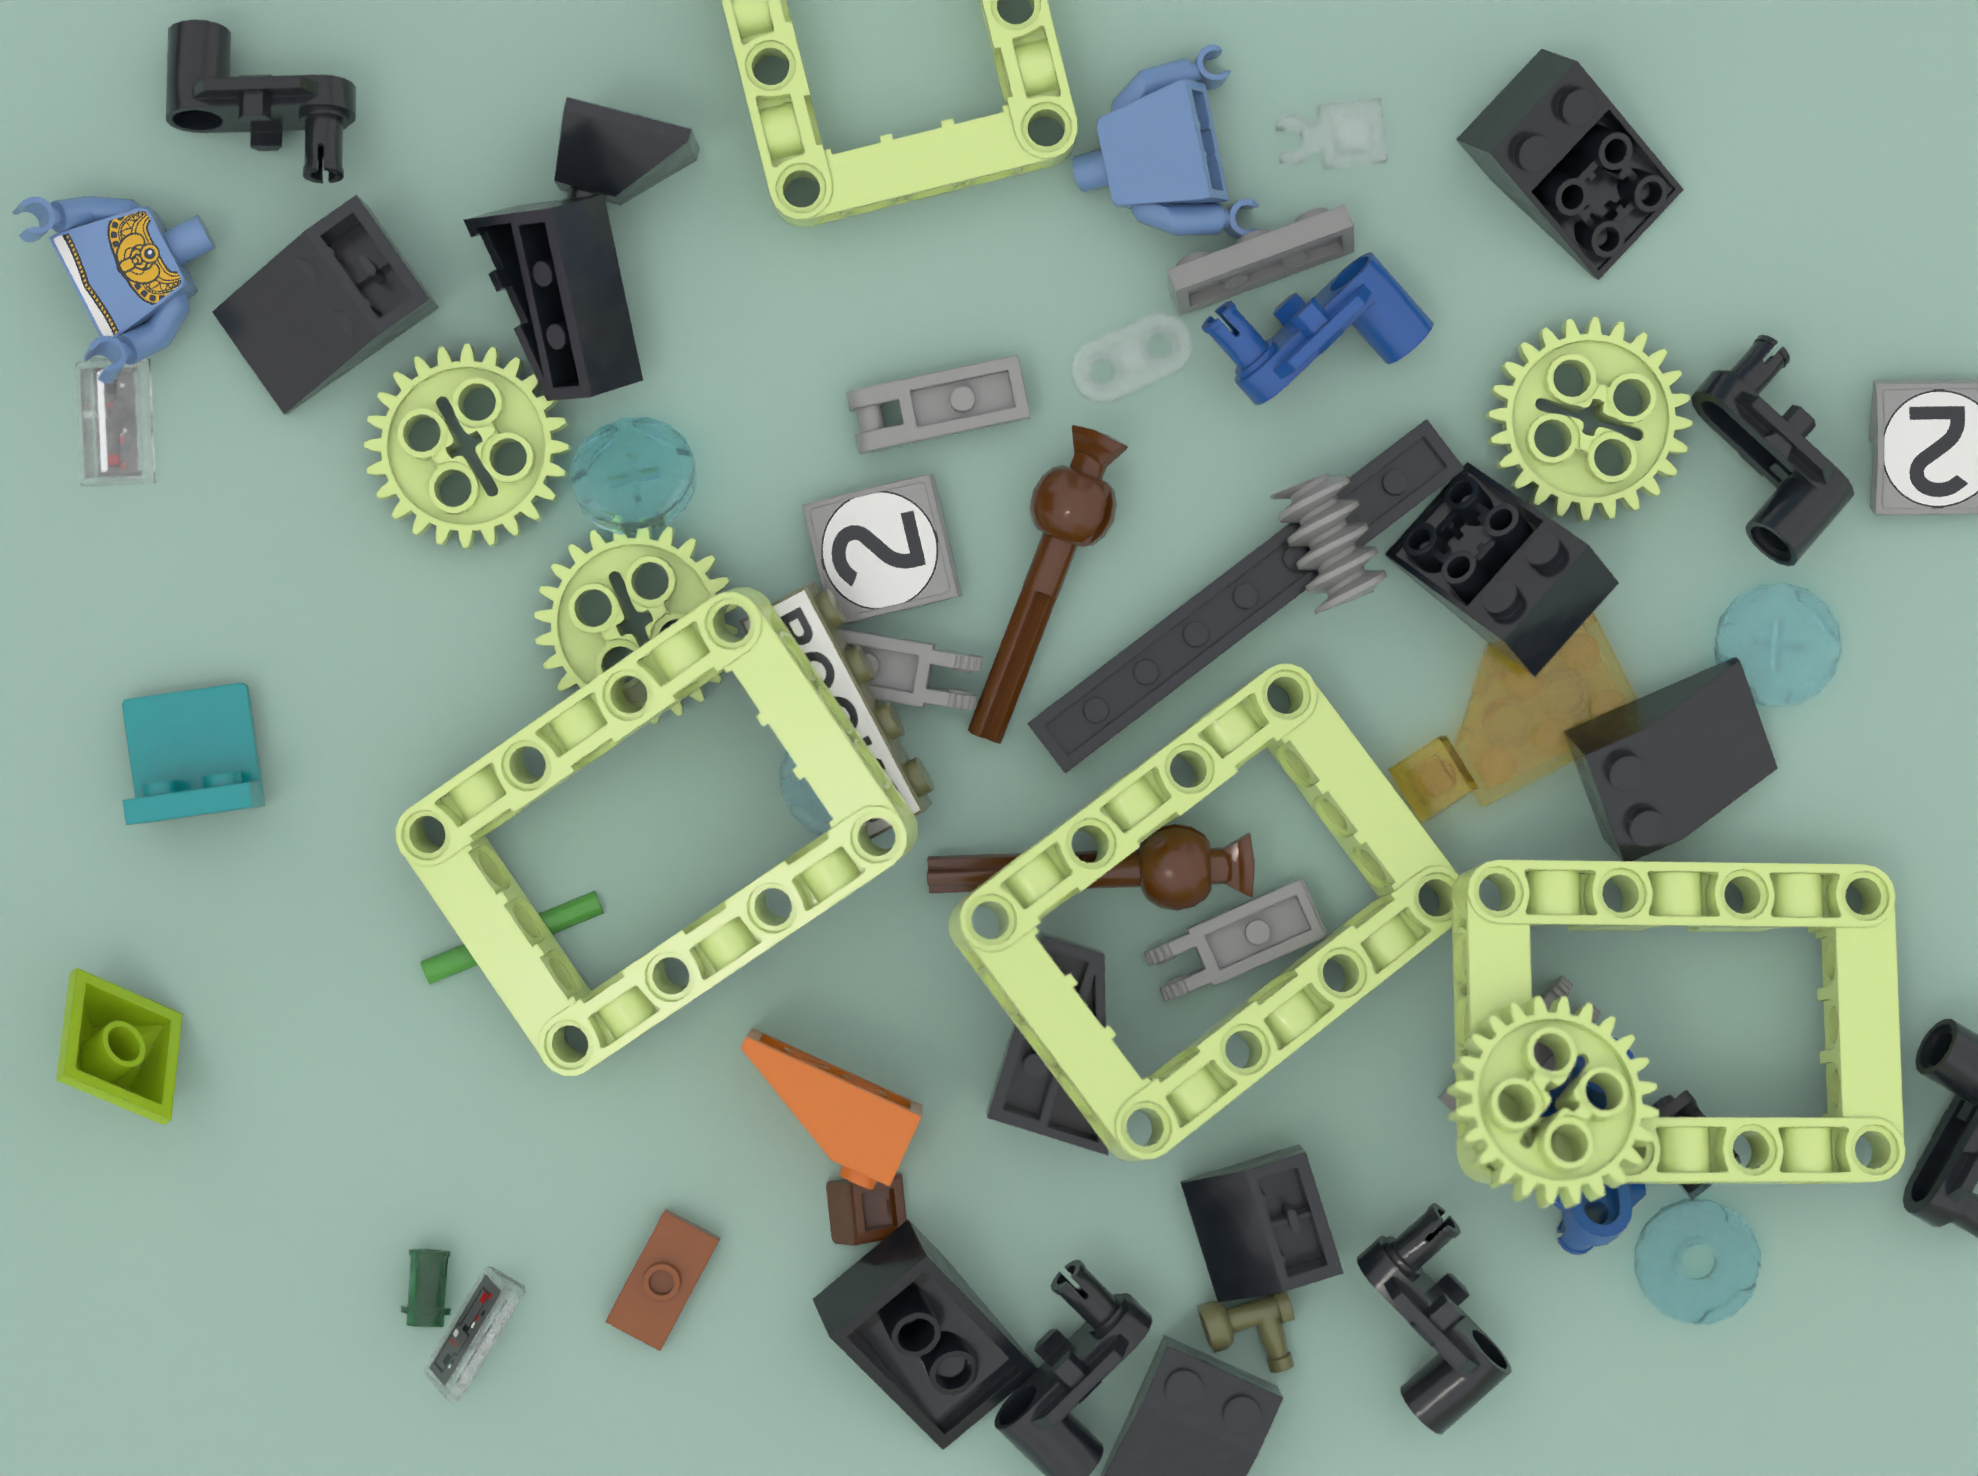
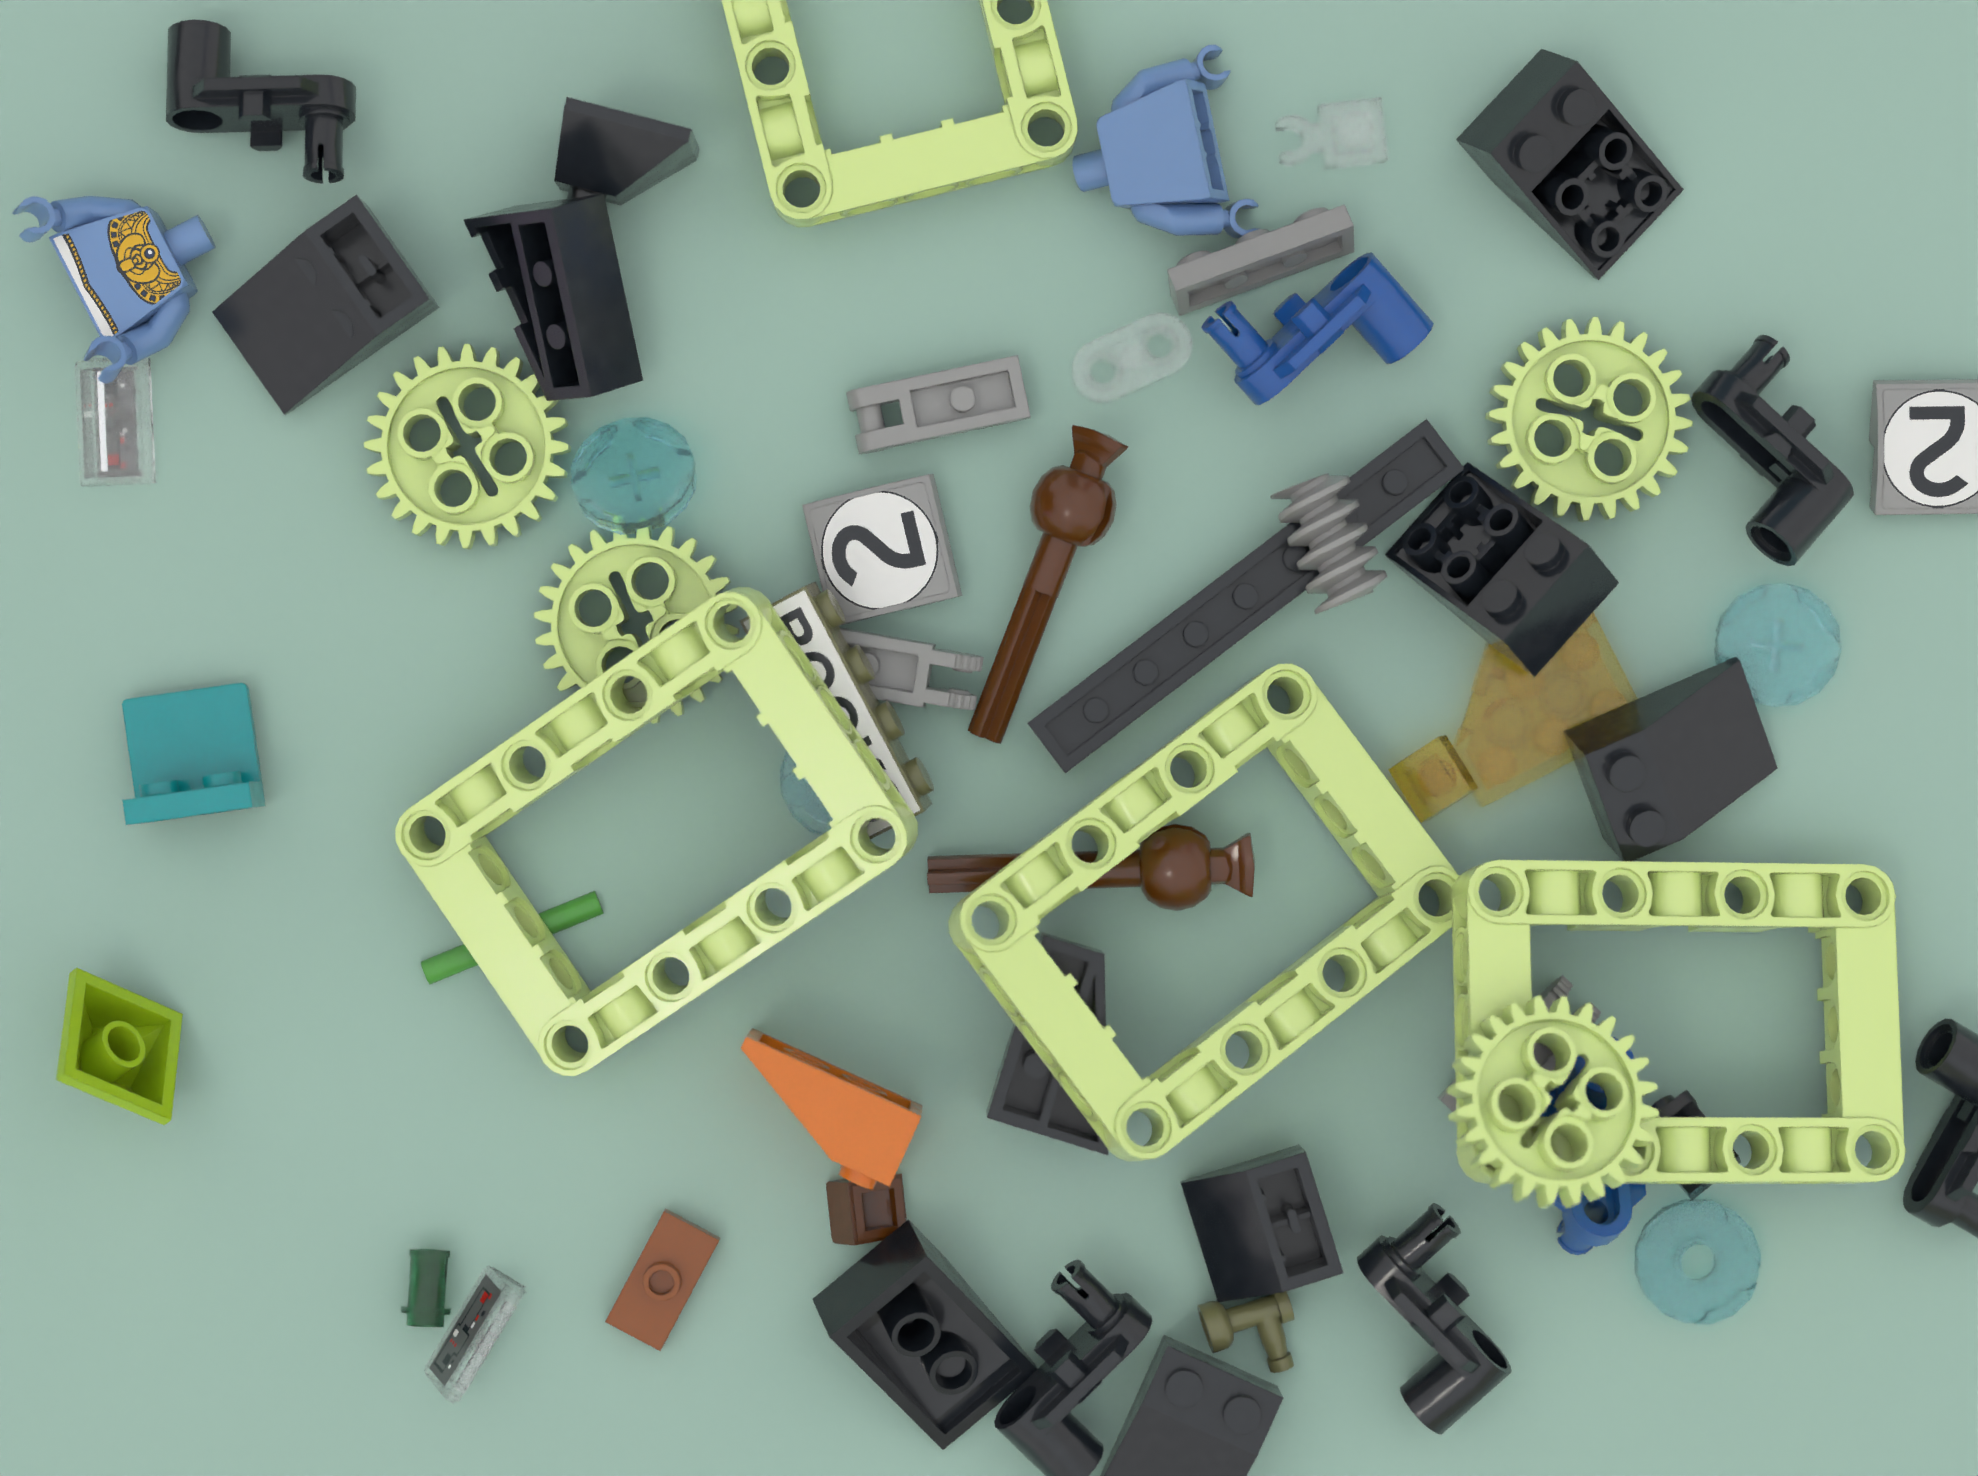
(1243, 938): light grey hinge -> none

